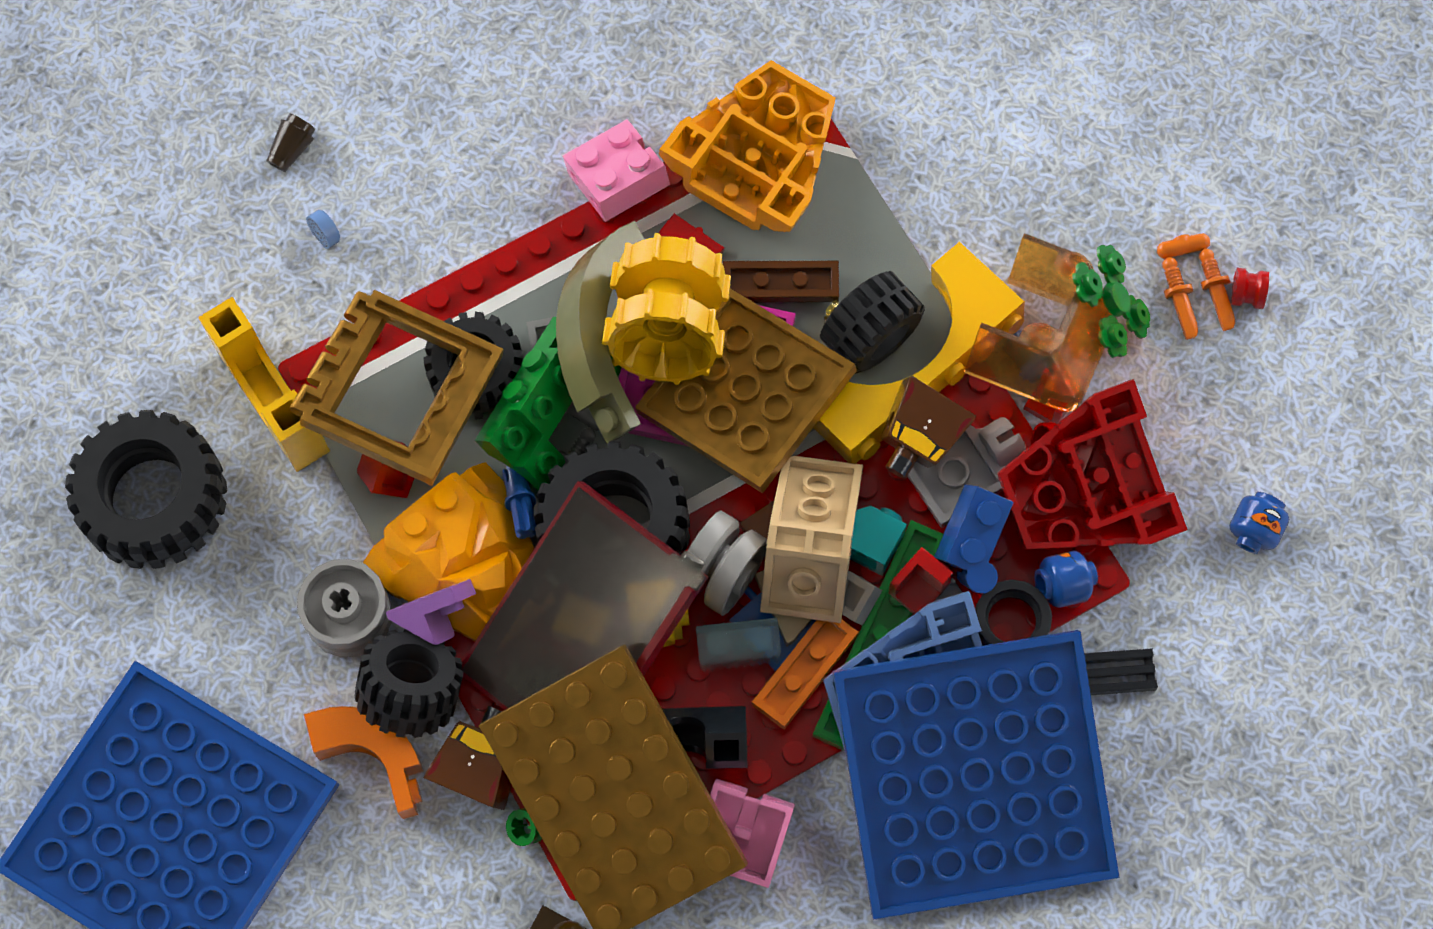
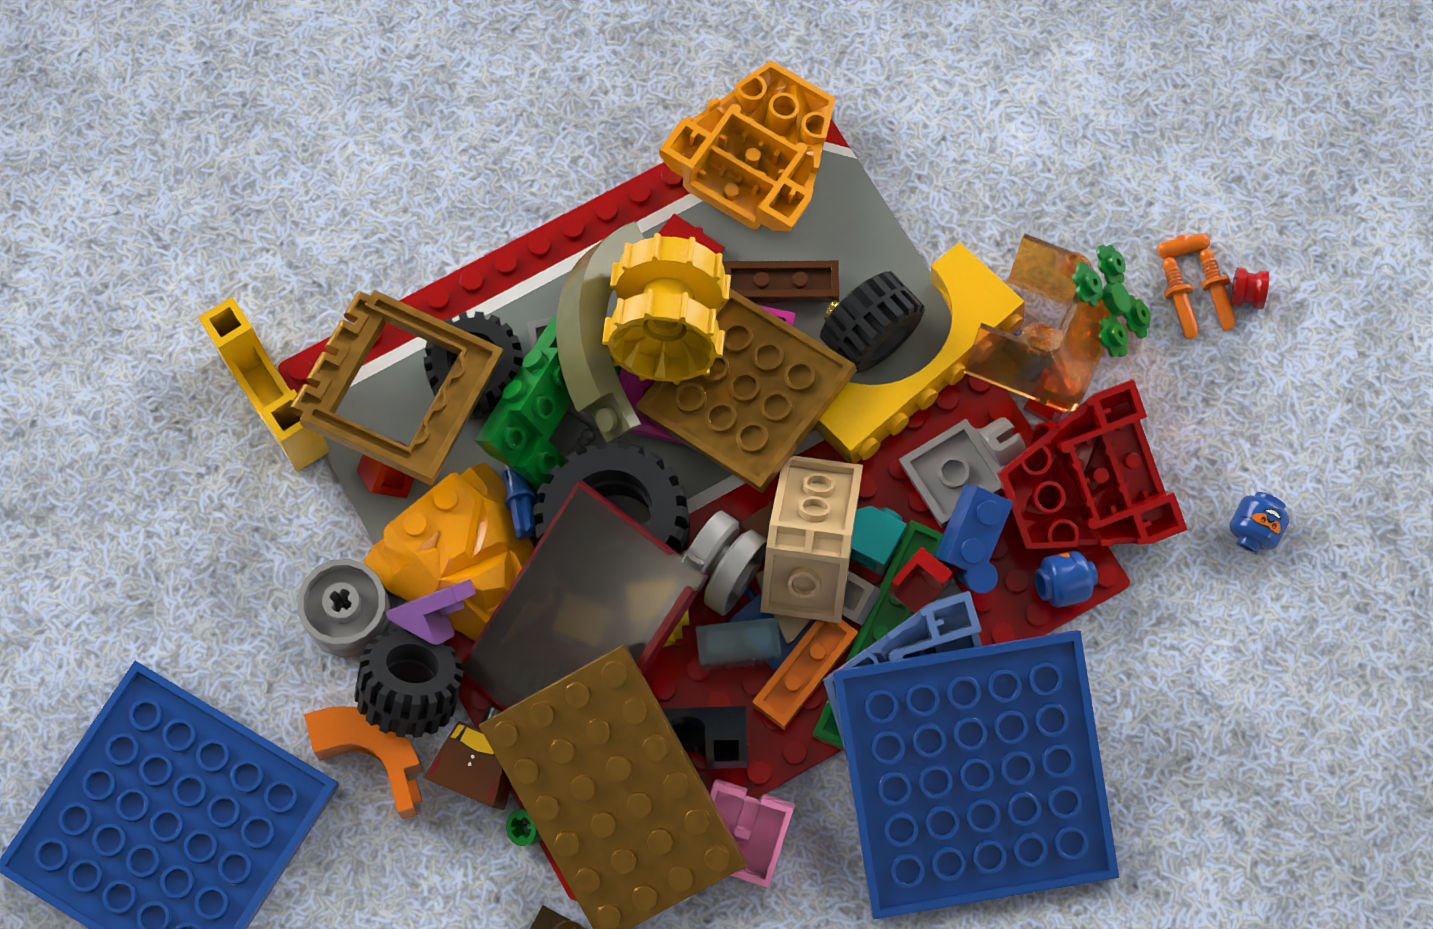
(117, 451): black tyre -> none
(290, 141): dark brown cone -> none
(323, 228): medium blue tile -> none
(616, 170): bright pink piece -> none
(922, 426): reddish brown torso -> none
(1018, 590): black tyre -> none
(1119, 656): black tile -> none

